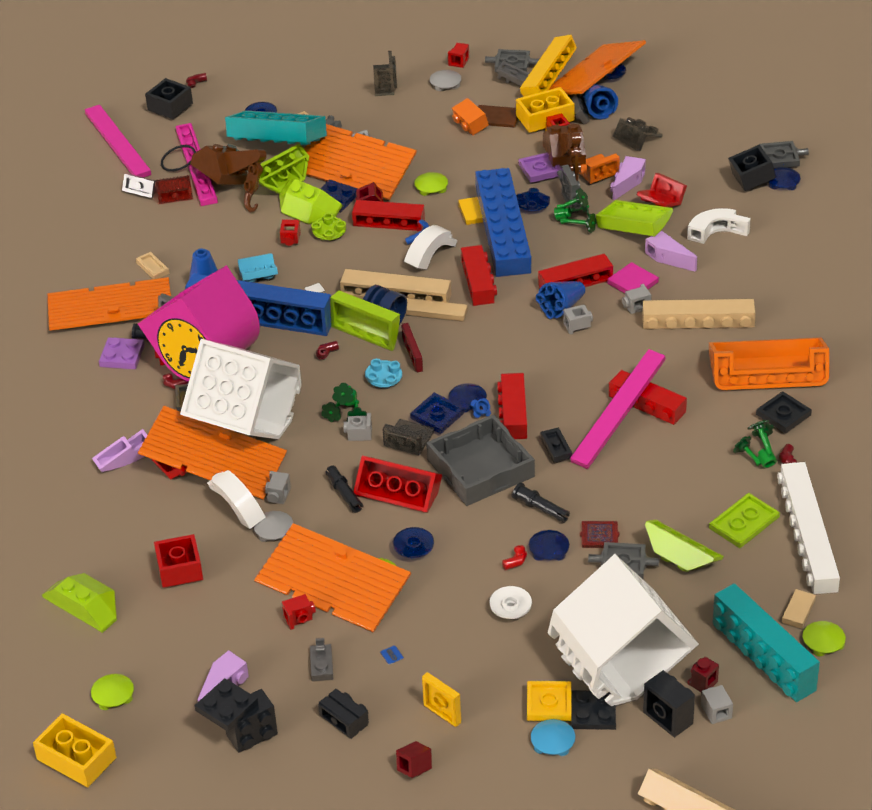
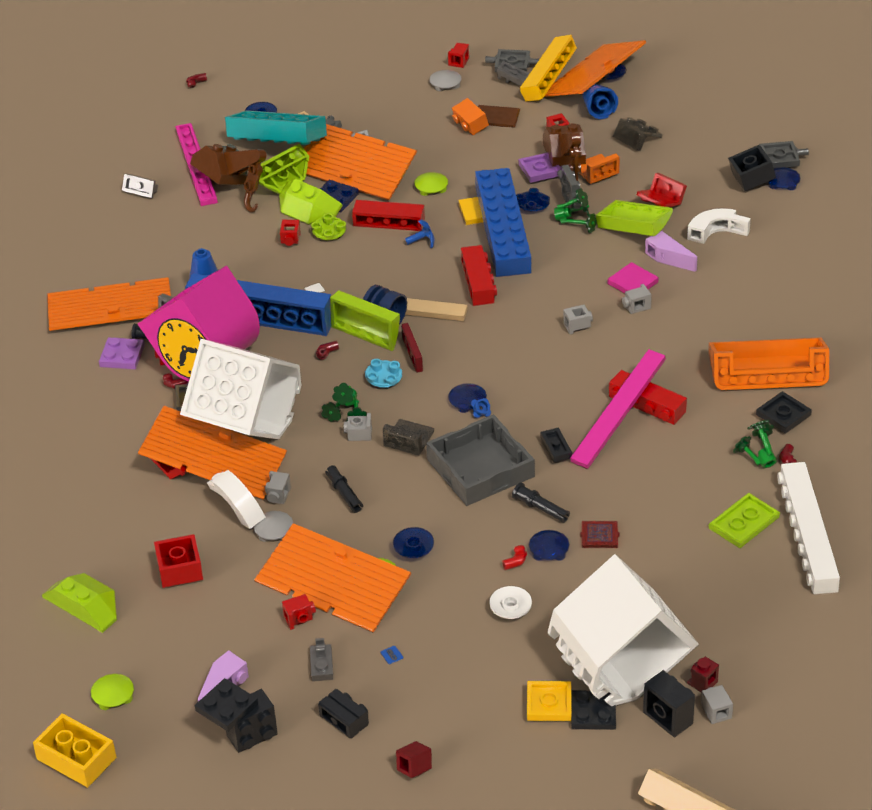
(117, 141): dark pink tile -> none
(120, 452): lavender slope -> none
(152, 265): tan tile -> none
(169, 98): black brick -> none
(174, 189): clear red brick -> none
(188, 146): black piece -> none
(257, 267): medium azure bracket -> none
(358, 282): tan brick -> none
(370, 193): dark red brick -> none
(385, 77): clear smoke bracket -> none
(397, 483): red slope -> none
(426, 244): white arch -> none
(437, 412): clear blue plate -> none
(441, 699): yellow tile -> none
(513, 404): red brick -> none
(536, 107): yellow brick -> none
(553, 737): dark azure dish -> none
(558, 296): blue cone -> none
(580, 110): flat silver plate -> none
(587, 271): red brick -> none
(629, 176): lavender slope -> none
(631, 554): dark grey plate -> none
(679, 548): wedge -> none
(698, 313): tan brick -> none
(765, 642): teal brick -> none
(798, 608): tan tile -> none
(824, 637): lime dish -> none

